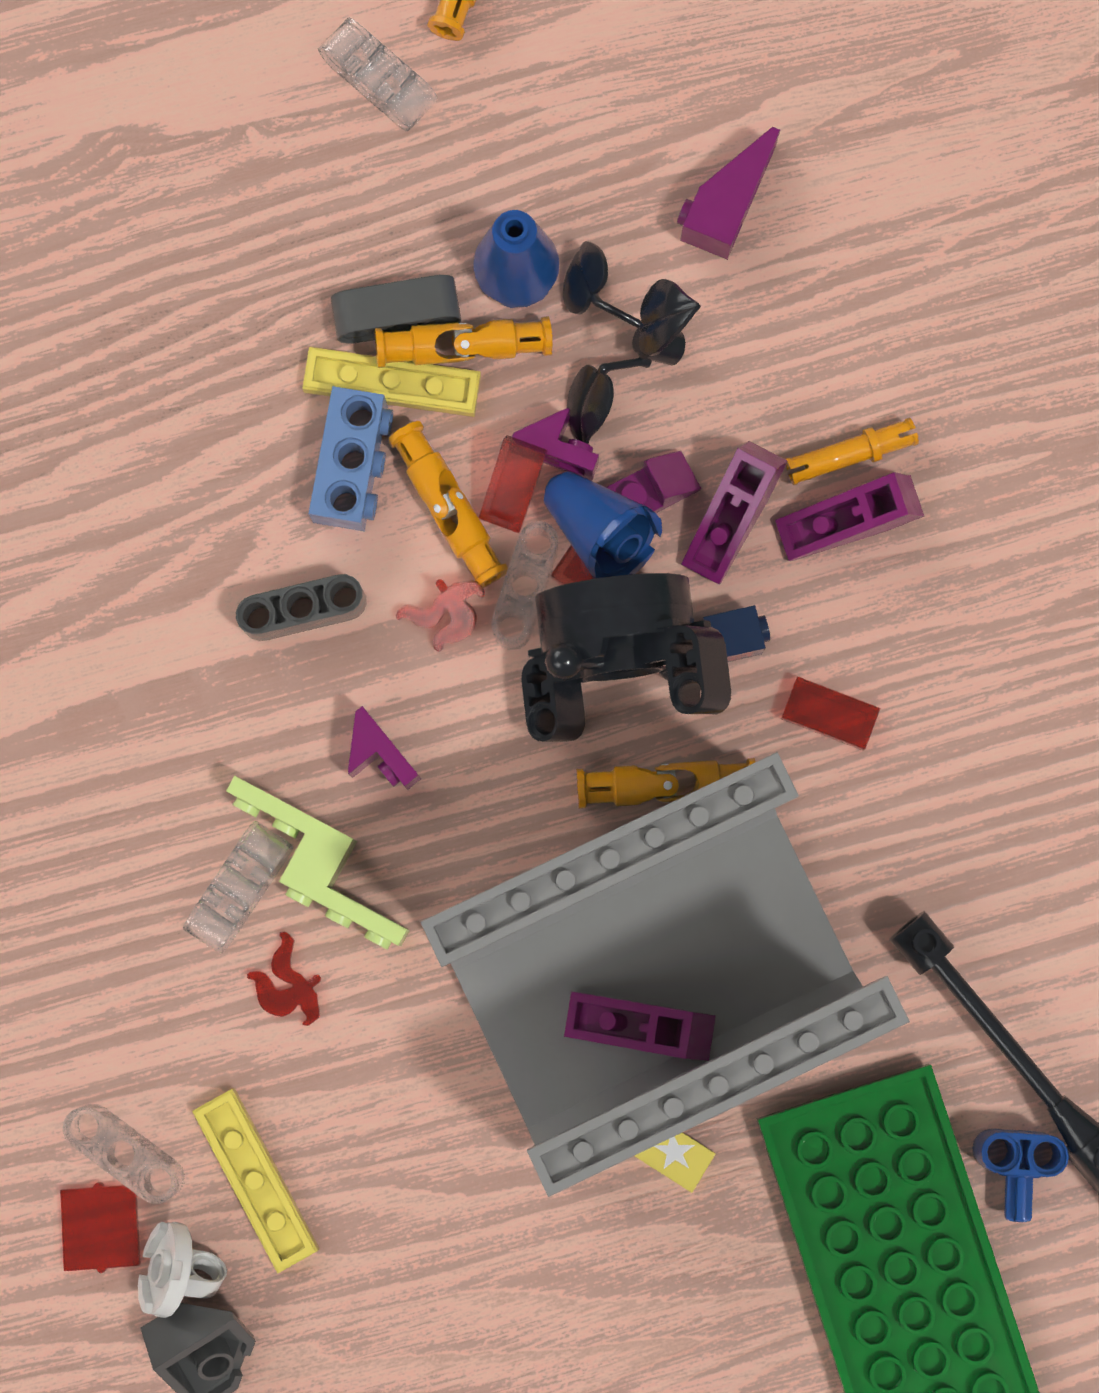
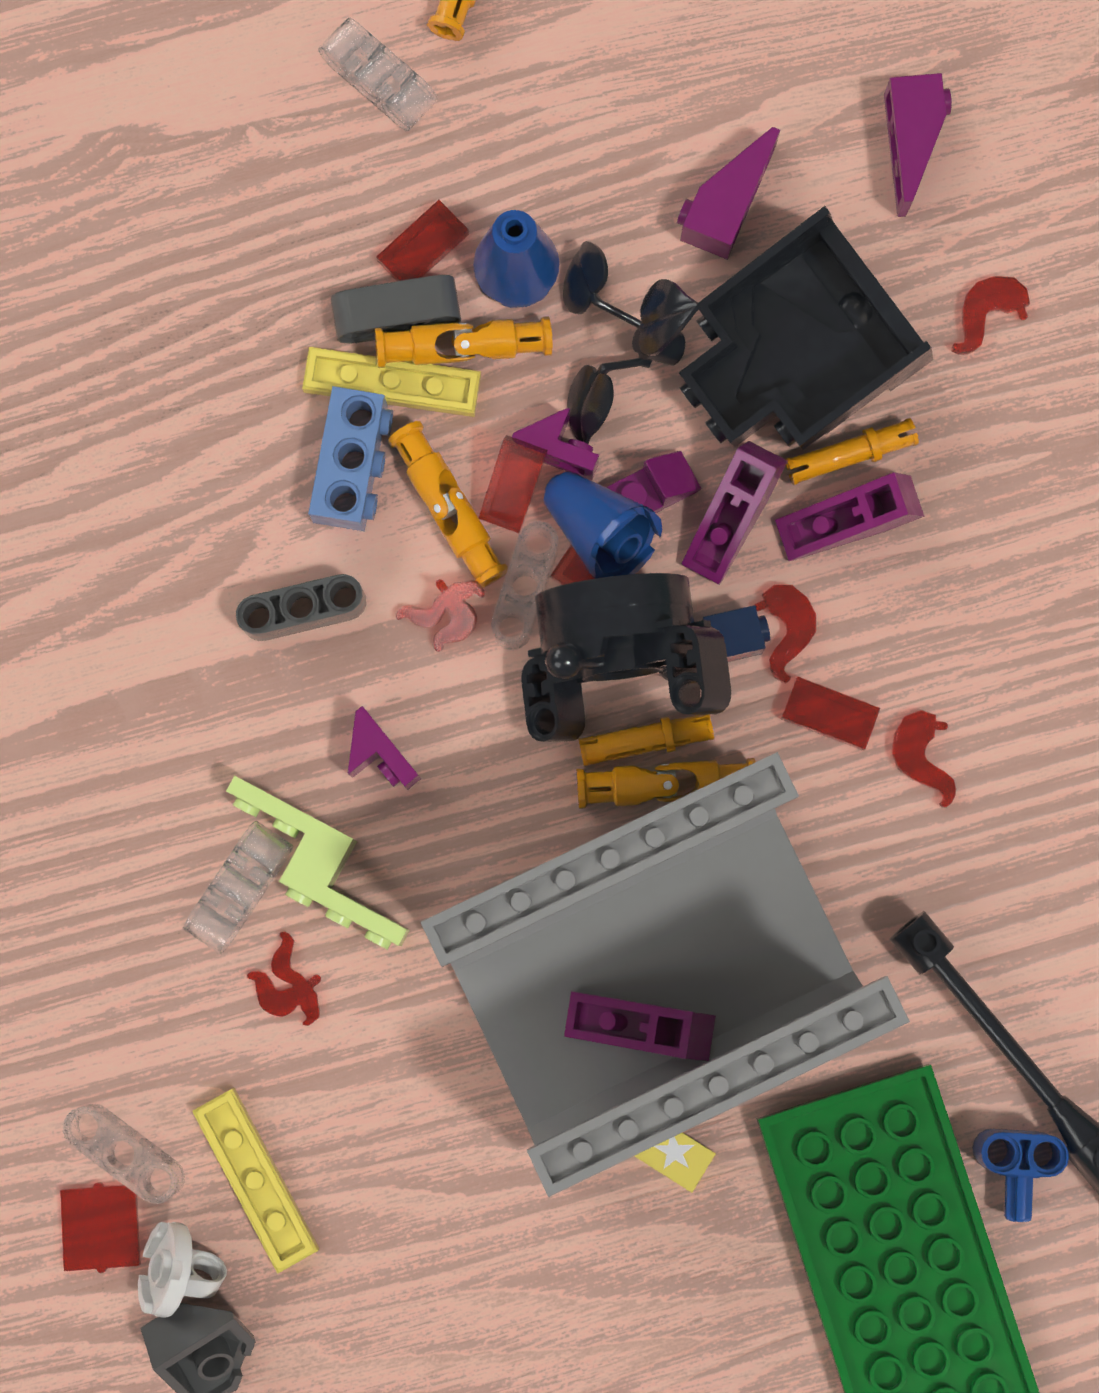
(423, 243): none -> clear red tile
(653, 737): none -> light orange pin
(800, 340): none -> black panel
(800, 622): none -> clear red piece
(909, 754): none -> clear red piece
(914, 119): none -> magenta slope
(985, 296): none -> clear red piece

